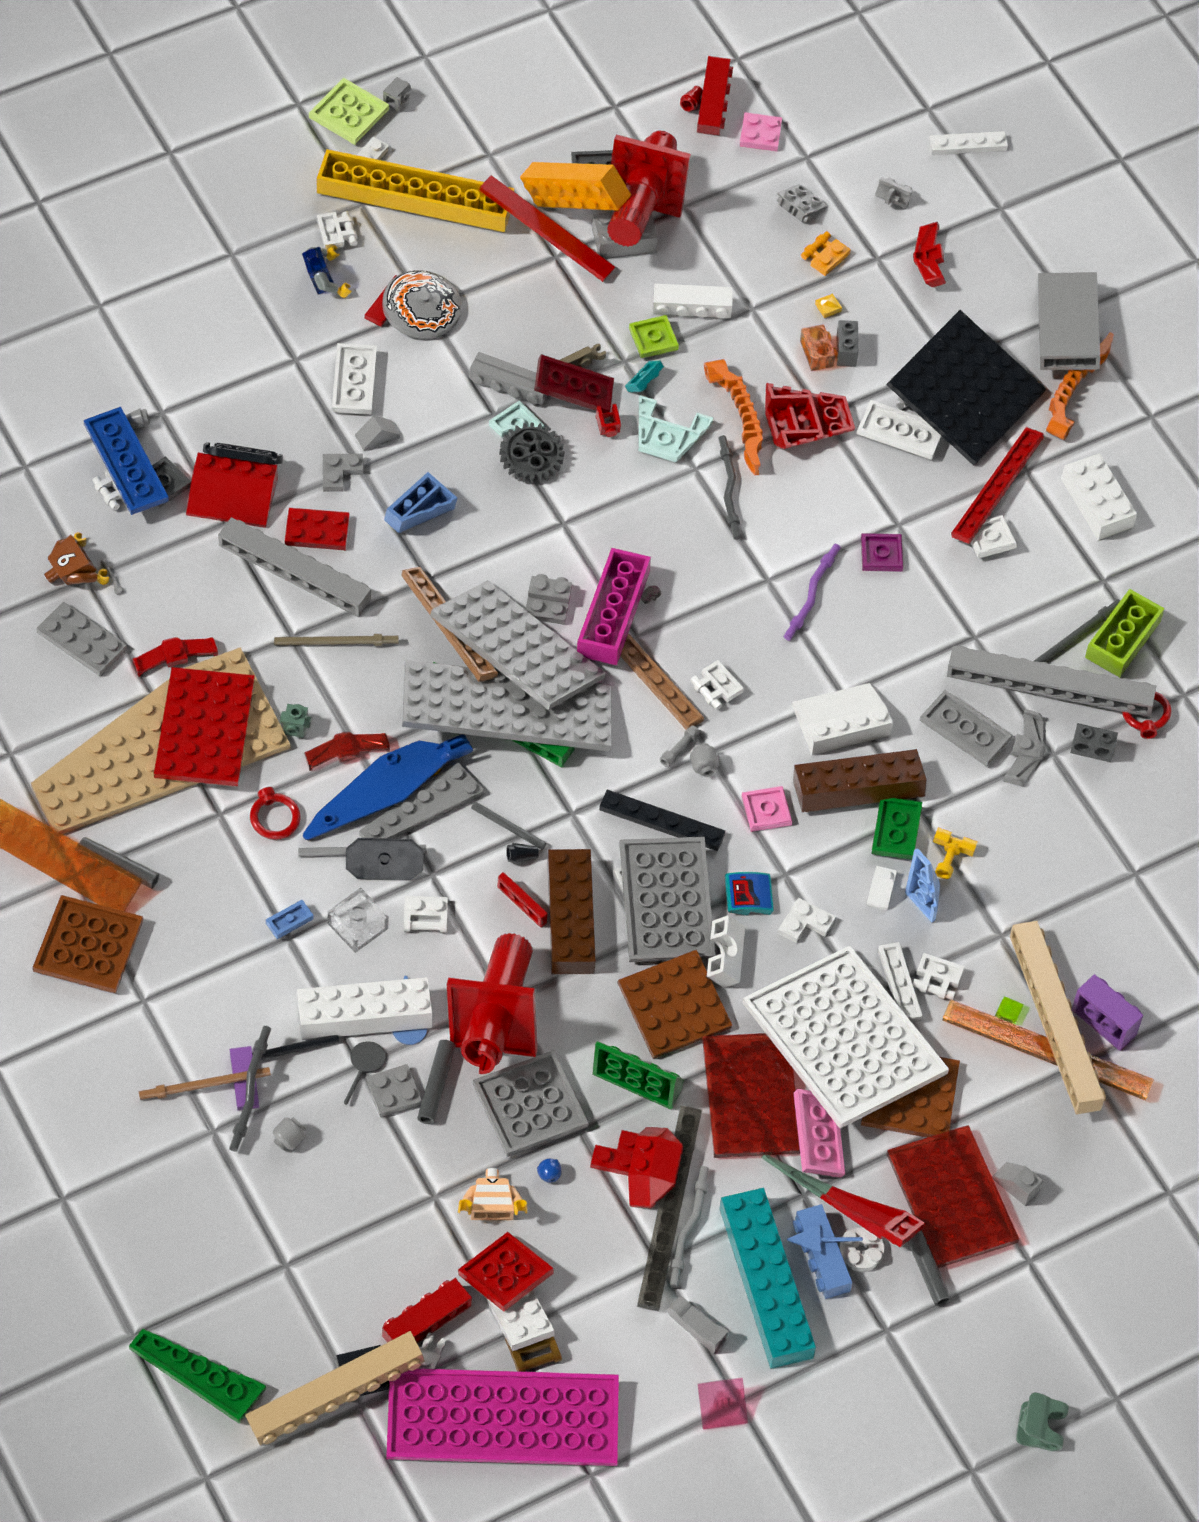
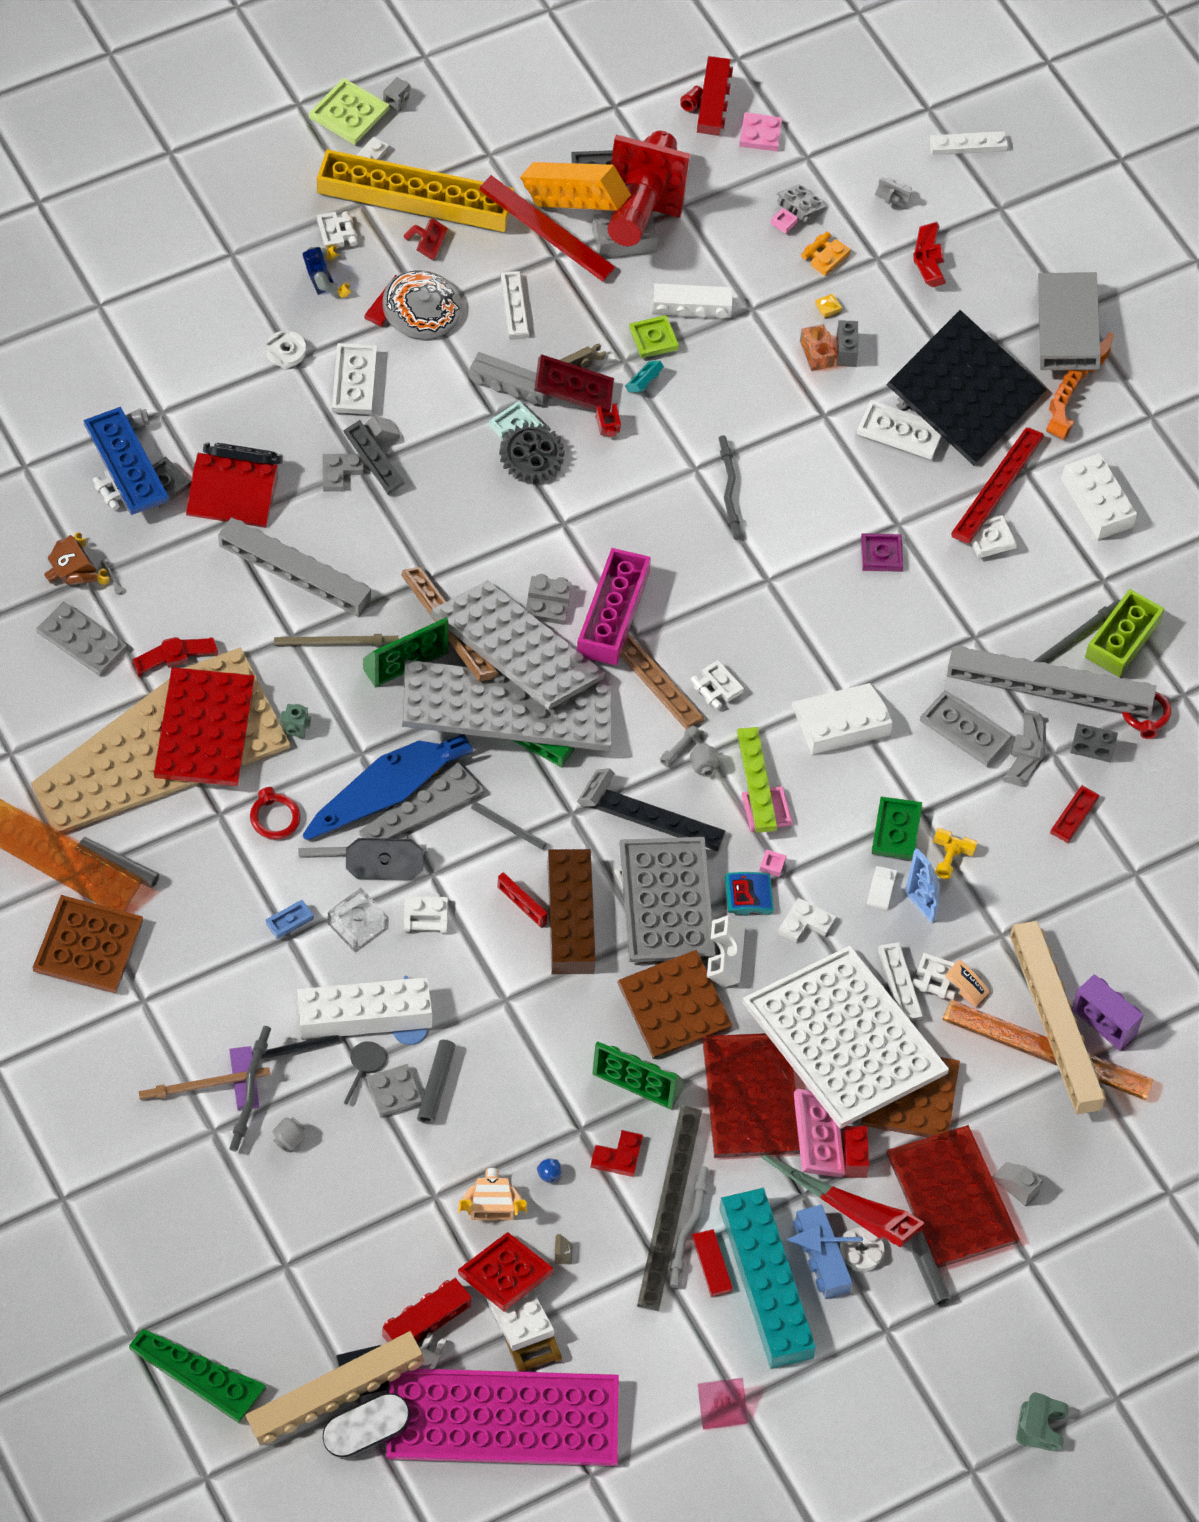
(289, 358): none -> white plate
(317, 529): red plate -> none
(346, 747): clear red plate -> none
(366, 1426): none -> flat silver tile
(373, 457): none -> dark grey plate
(420, 503): medium blue wedge -> none
(422, 645): none -> green slope
(430, 237): none -> red plate
(498, 1012): red piece -> none
(514, 305): none -> white tile
(520, 852): black cone -> none
(530, 1103): light grey plate -> none
(563, 1250): none -> dark tan slope
(595, 788): none -> light grey plate
(650, 593): clear smoke piece -> none
(653, 1166): red wedge -> none
(666, 438): light aqua wing -> none
(698, 1324): light grey leg -> none
(712, 1263): none -> red tile
(752, 434): orange piece -> none
(756, 779): none -> lime plate
(772, 863): none -> bright pink plate
(784, 220): none -> bright pink plate
(798, 621): medium lavender bar -> none
(805, 416): red wedge -> none
(856, 1151): none -> red brick
(859, 780): reddish brown brick -> none
(968, 982): none -> light nougat slope
(1009, 1010): clear neon green tile -> none
(1074, 814): none -> red tile

